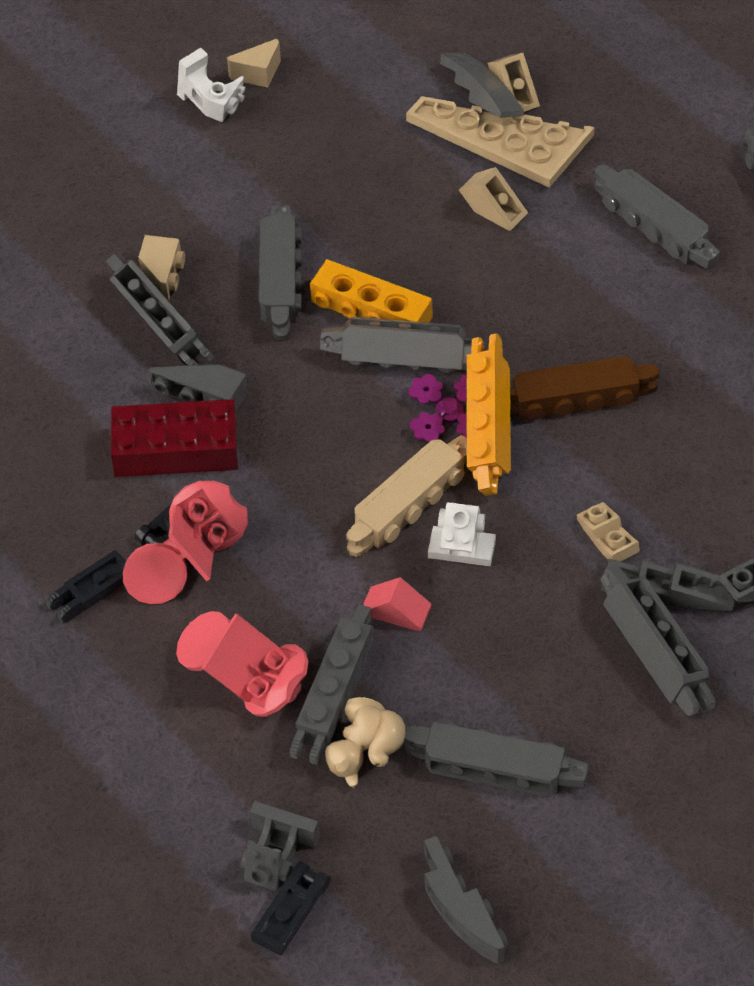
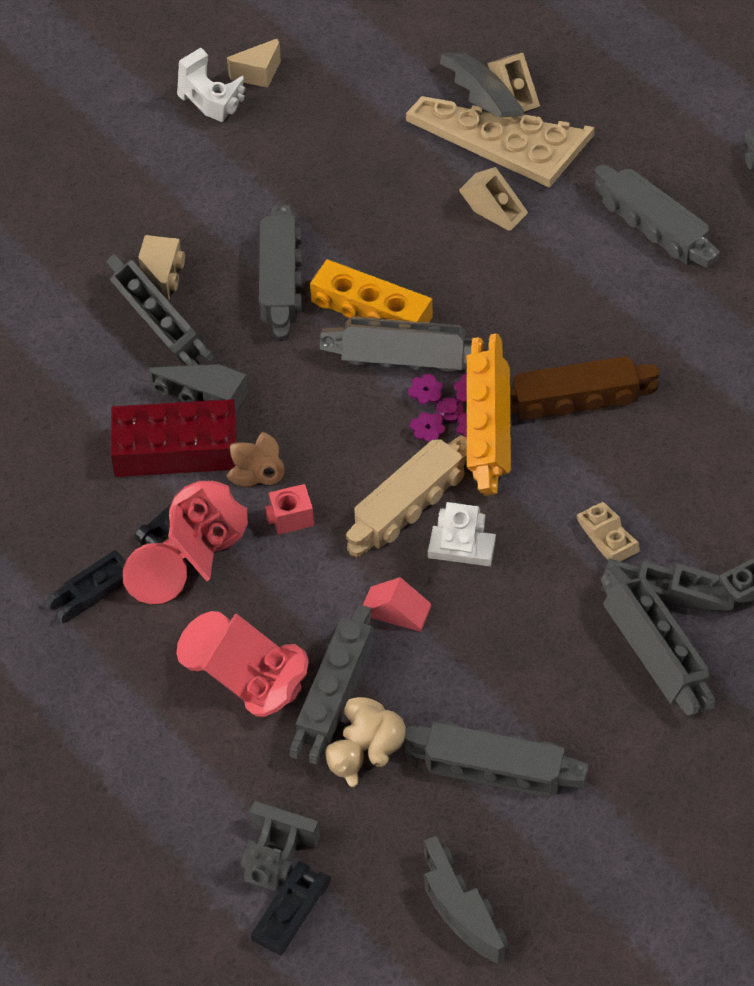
(253, 459): none -> medium nougat plate
(293, 499): none -> coral brick

